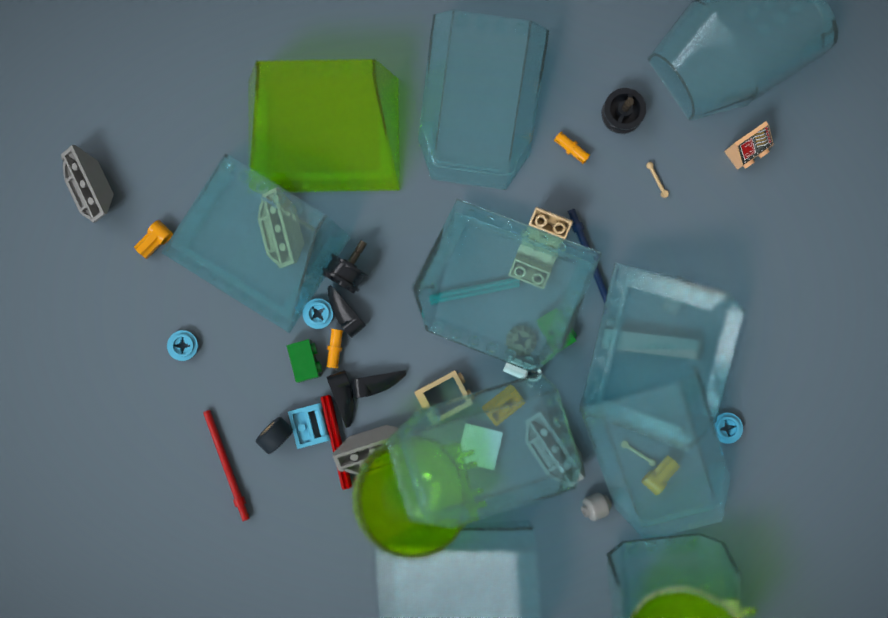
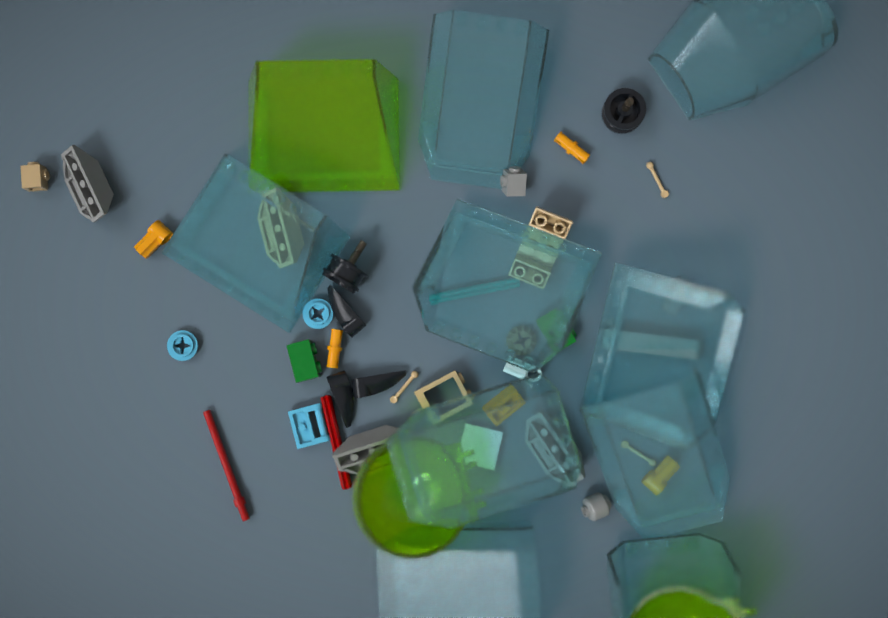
(34, 177): none -> tan brick
(274, 435): black wheel -> none
(394, 399): none -> tan hinge
(513, 181): none -> light grey brick
(578, 229): dark blue bar -> none
(734, 433): medium azure gear -> none
(750, 146): slope -> none

